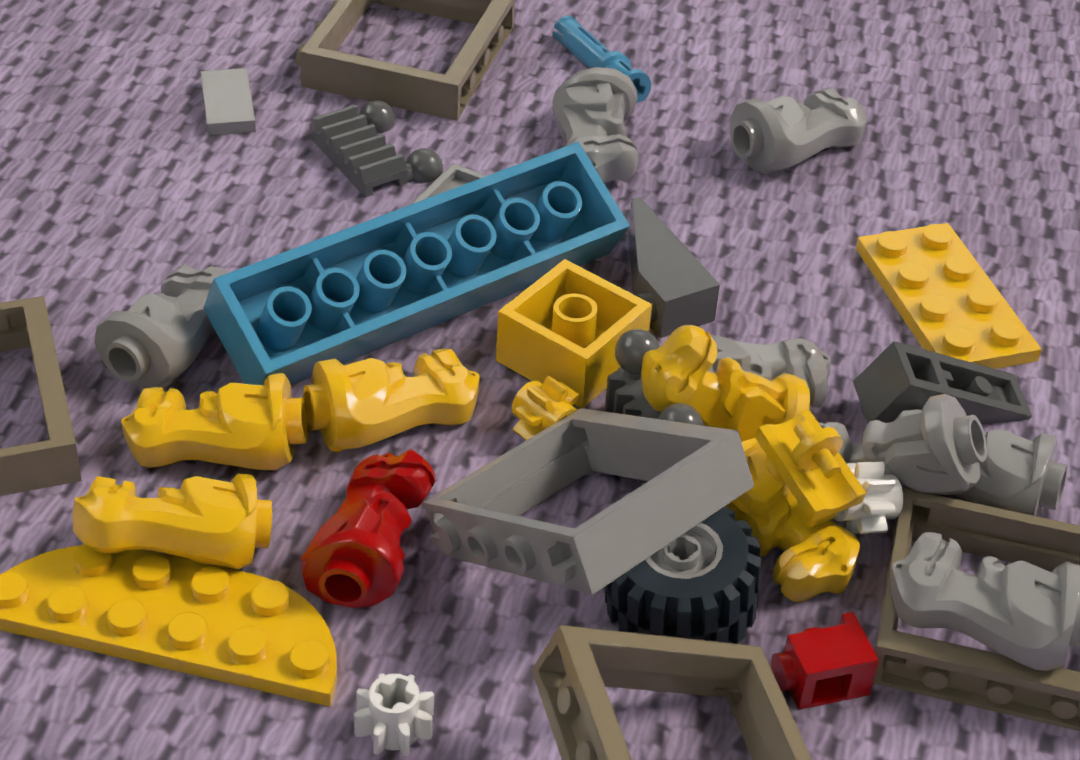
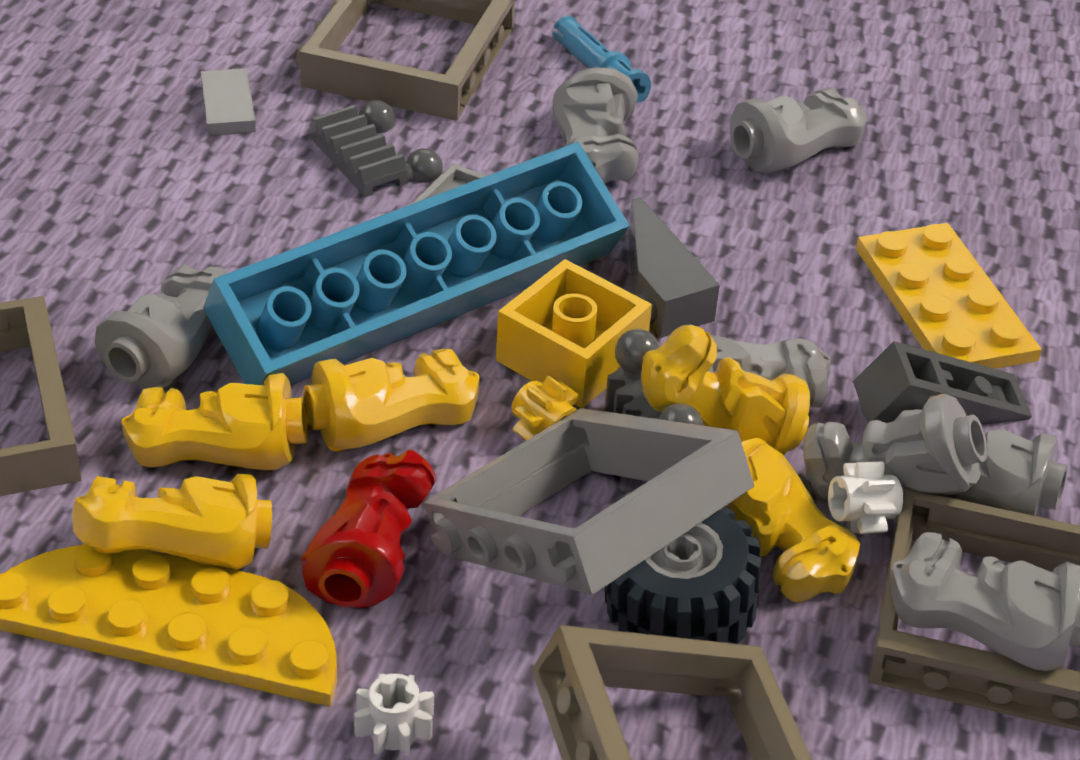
(811, 467): yellow hips -> none
(826, 664): red brick -> none

